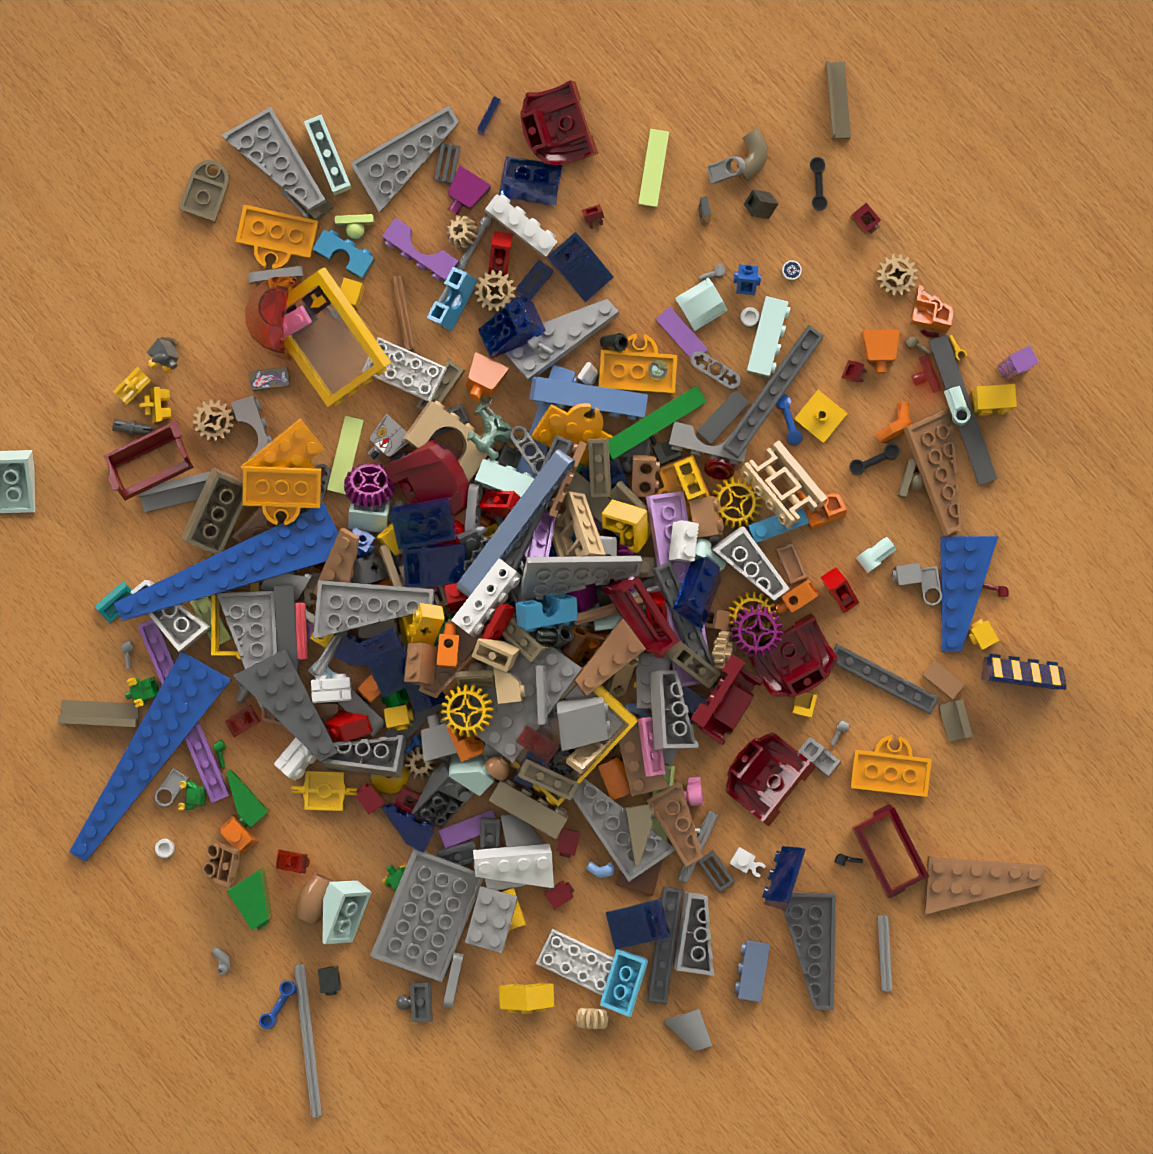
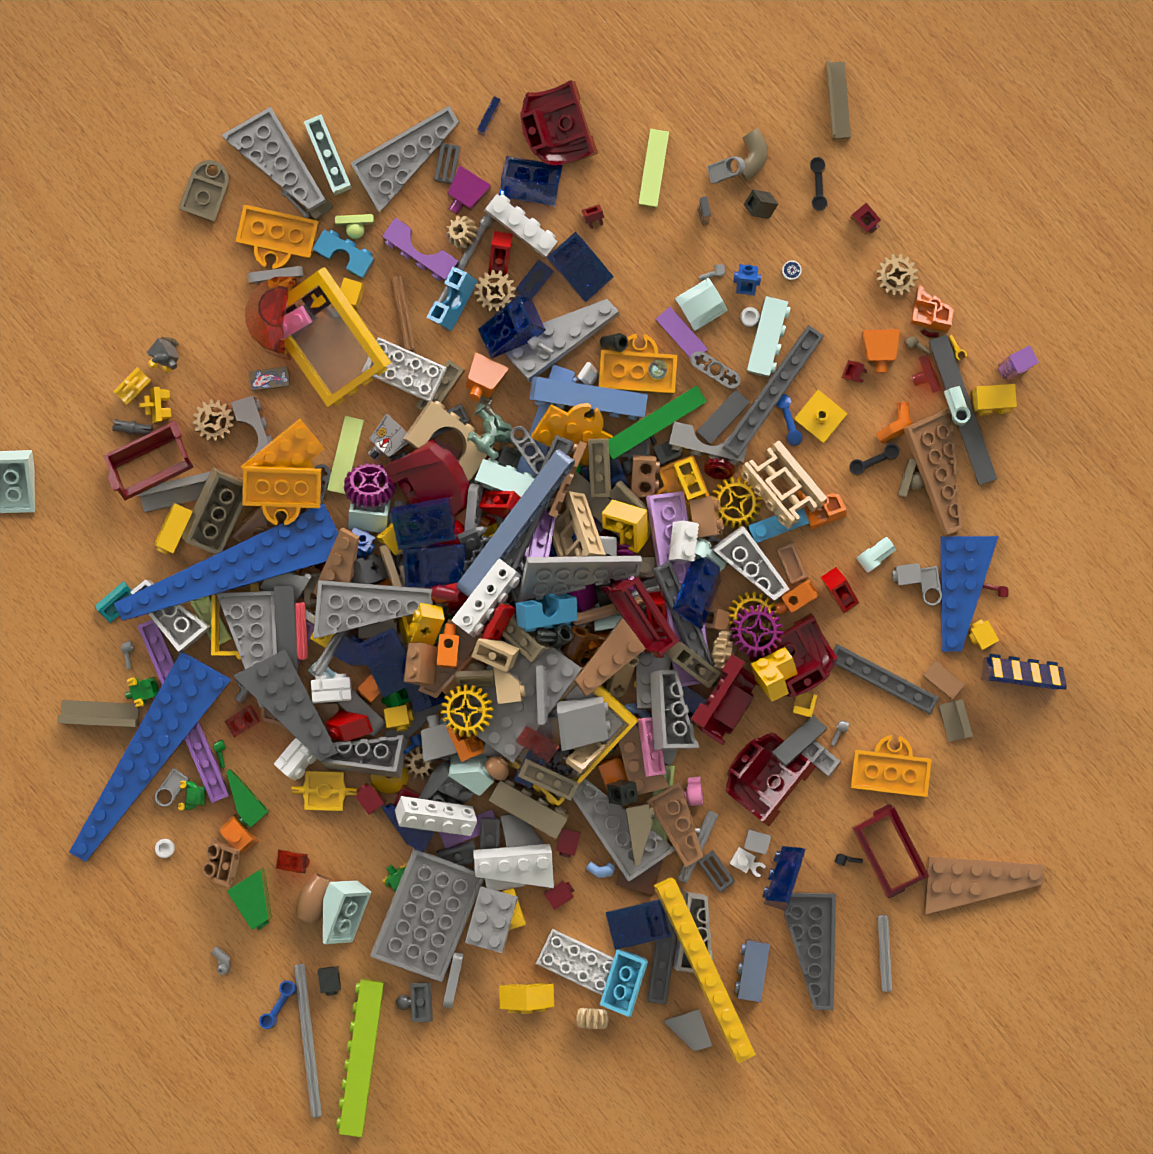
(172, 528): none -> yellow window
(361, 1057): none -> lime brick
(435, 816): none -> white brick
(442, 594): none -> dark red cone
(622, 792): none -> pearl dark grey brick
(704, 970): none -> yellow brick
(757, 841): none -> light grey panel
(773, 671): none -> yellow brick
(799, 741): none -> dark grey tile

